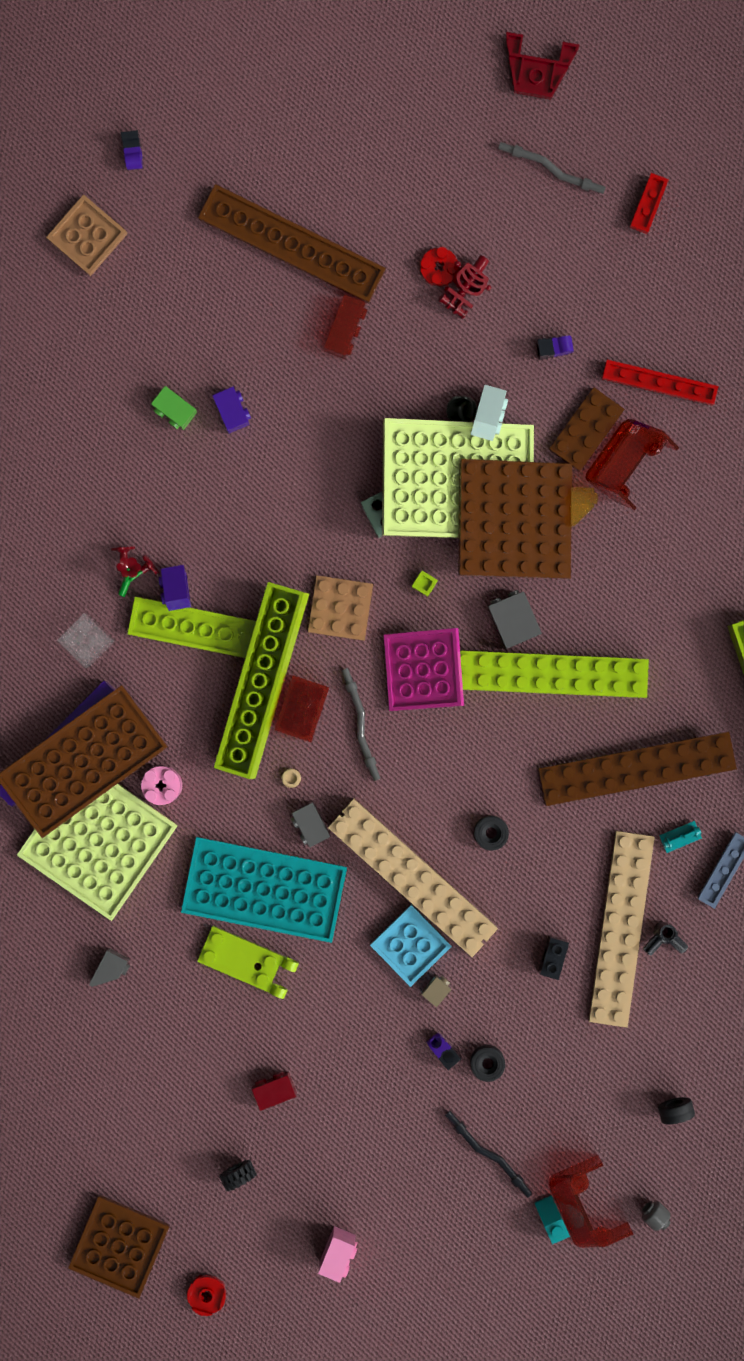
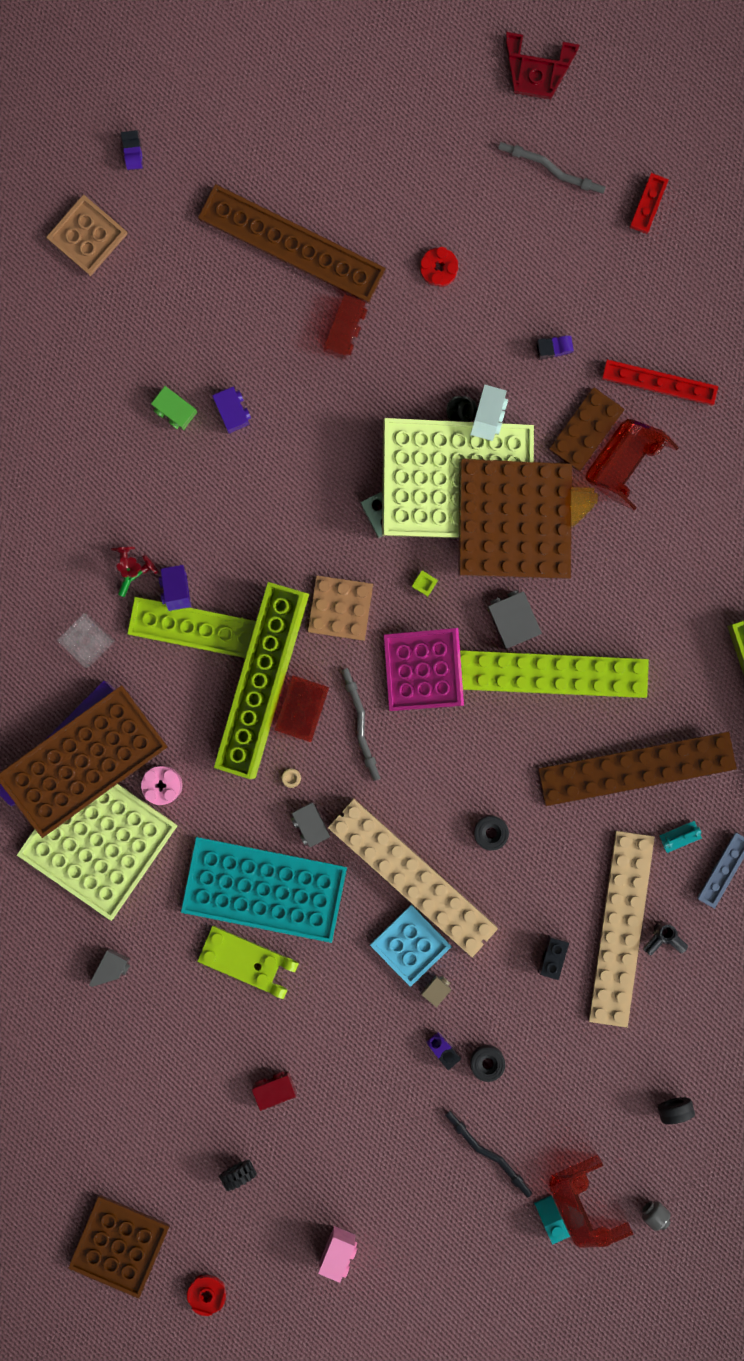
(474, 273): dark red torso -> none

